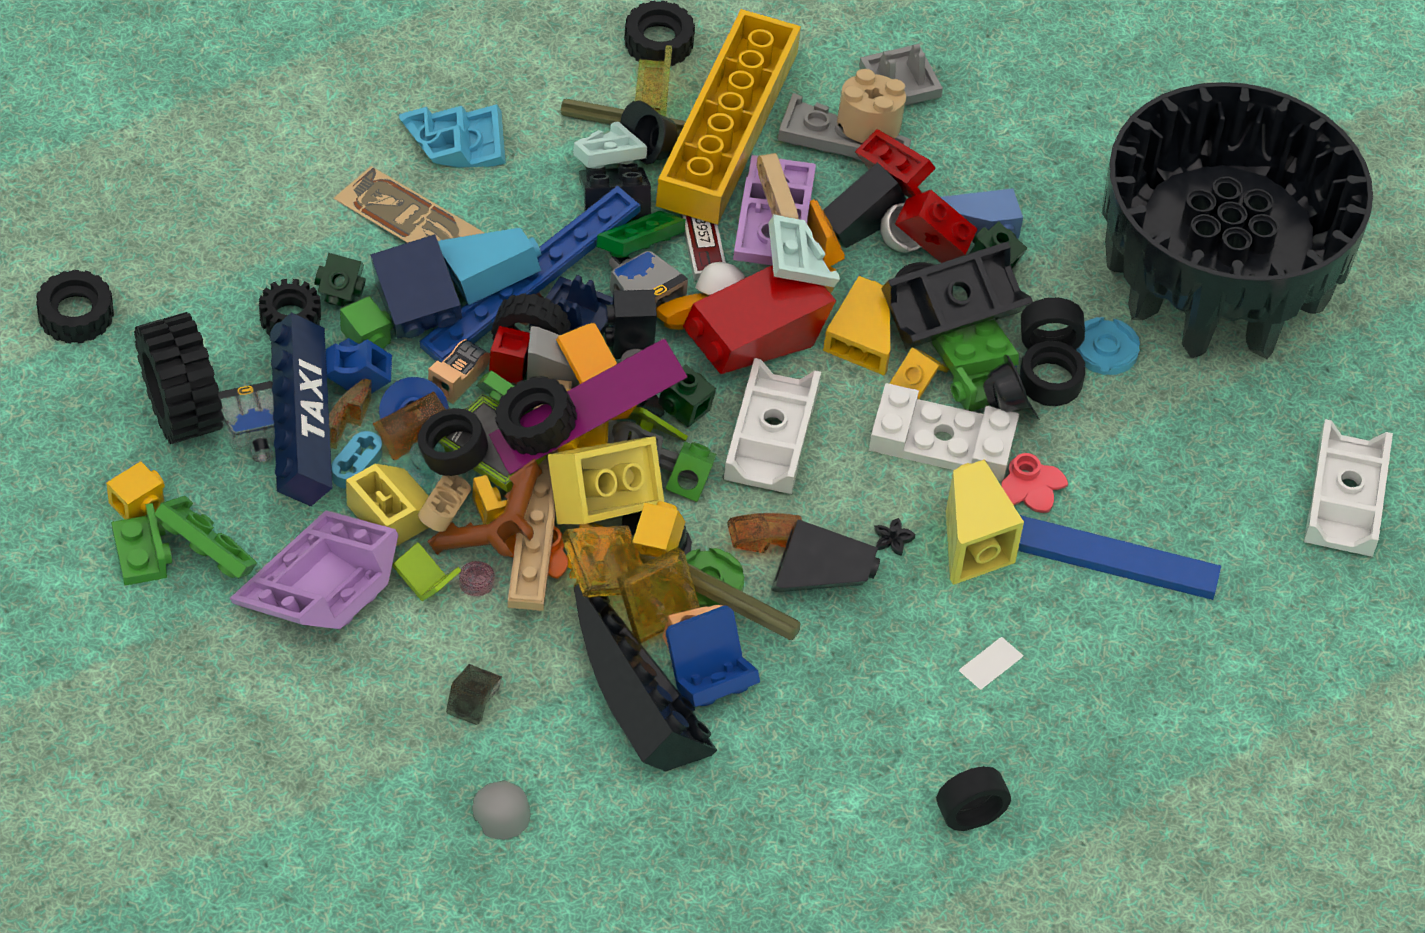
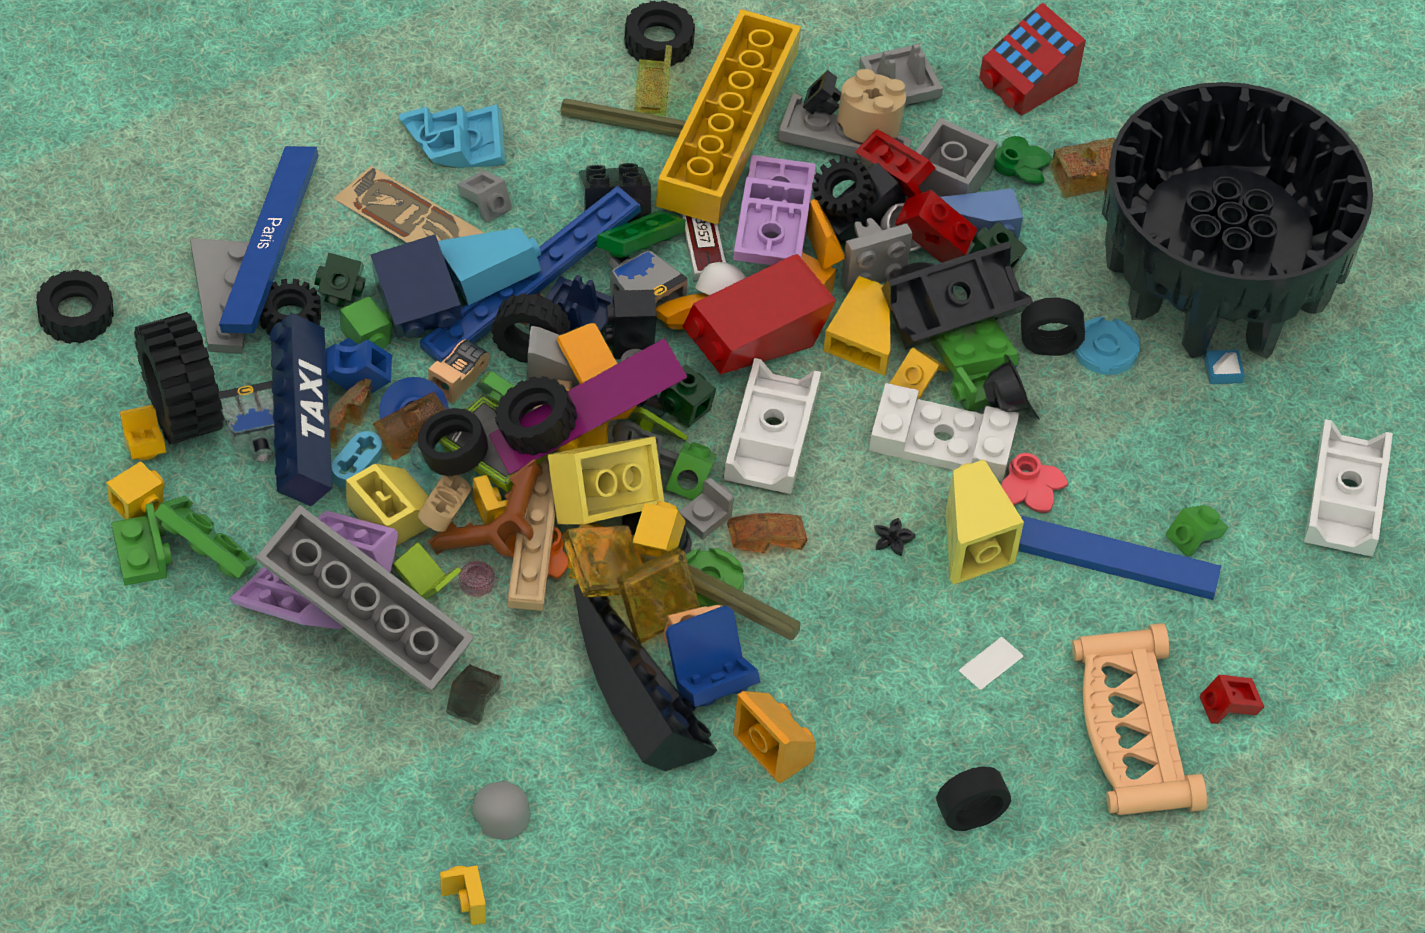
(142, 433): none -> yellow bracket
(216, 270): none -> light grey wing
(268, 240): none -> blue tile
(365, 598): none -> light grey slope
(467, 884): none -> yellow bracket
(487, 192): none -> light grey bracket
(510, 354): red brick -> none
(611, 148): light aqua wing -> none
(651, 128): black piece -> none
(708, 509): none -> light grey bracket
(772, 735): none -> light orange slope
(775, 186): tan beam -> none
(797, 253): light aqua wing -> none
(823, 94): none -> black tile
(823, 560): black slope -> none
(854, 202): none -> black tyre
(875, 253): none -> light grey plate
(960, 159): none -> light grey brick
(1021, 159): none -> green plate
(1034, 61): none -> red slope
(1052, 353): black tyre -> none
(1082, 167): none -> clear orange brick
(1137, 654): none -> light nougat piece
(1194, 526): none -> bright green bracket
(1224, 367): none -> dark azure tile
(1230, 695): none -> red bracket

